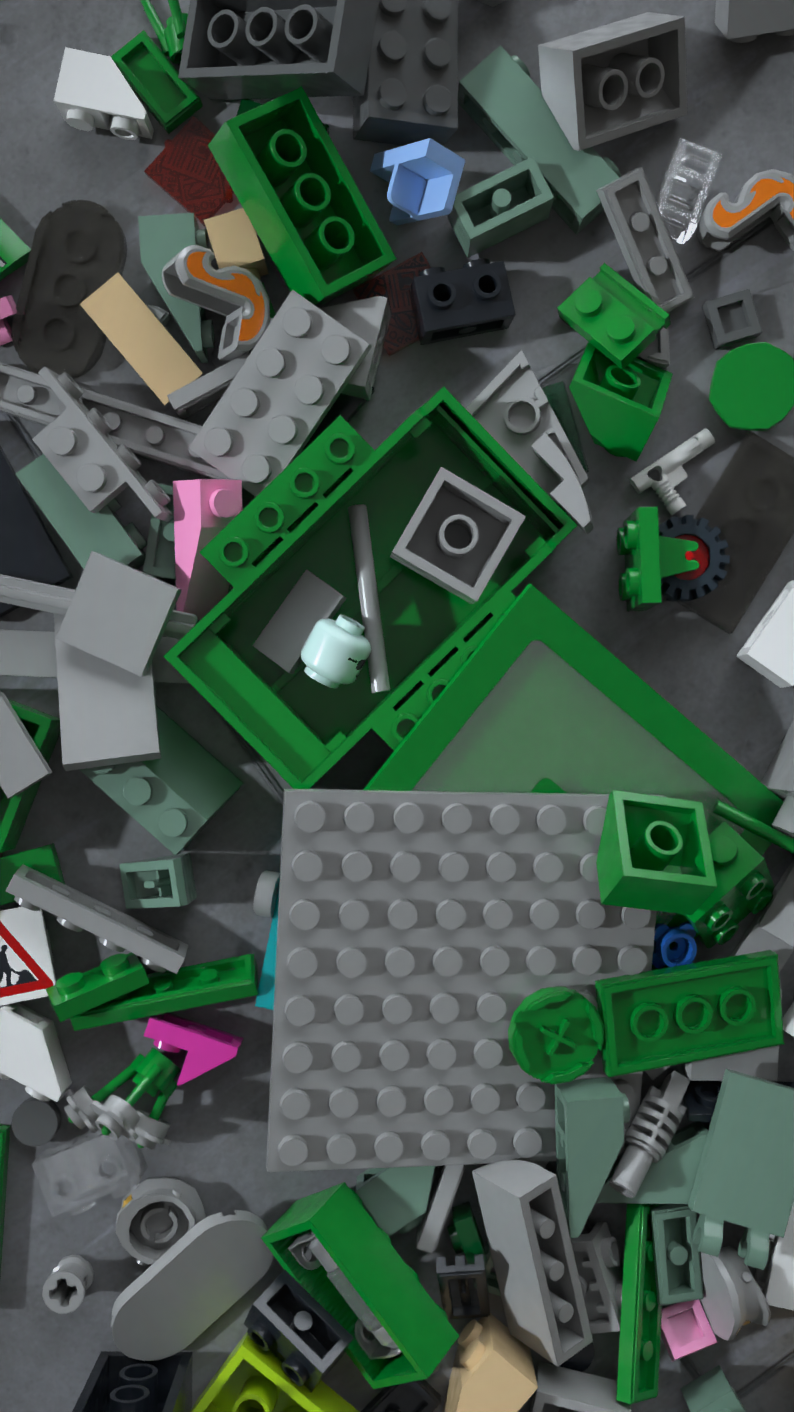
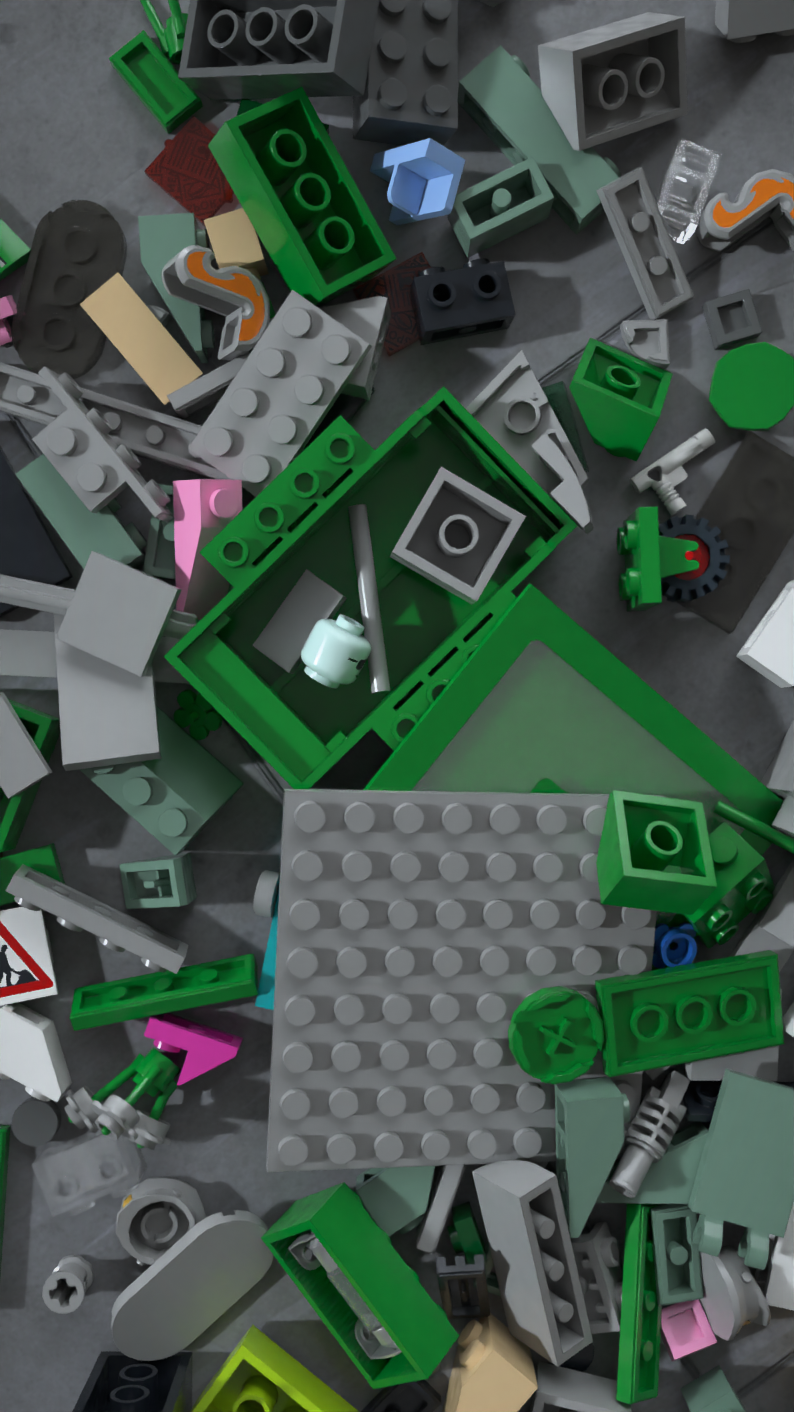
(87, 990): green plate -> none
(97, 95): white slope -> none
(197, 712): none -> green plant
(297, 1331): black brick -> none
(613, 316): green plate -> none

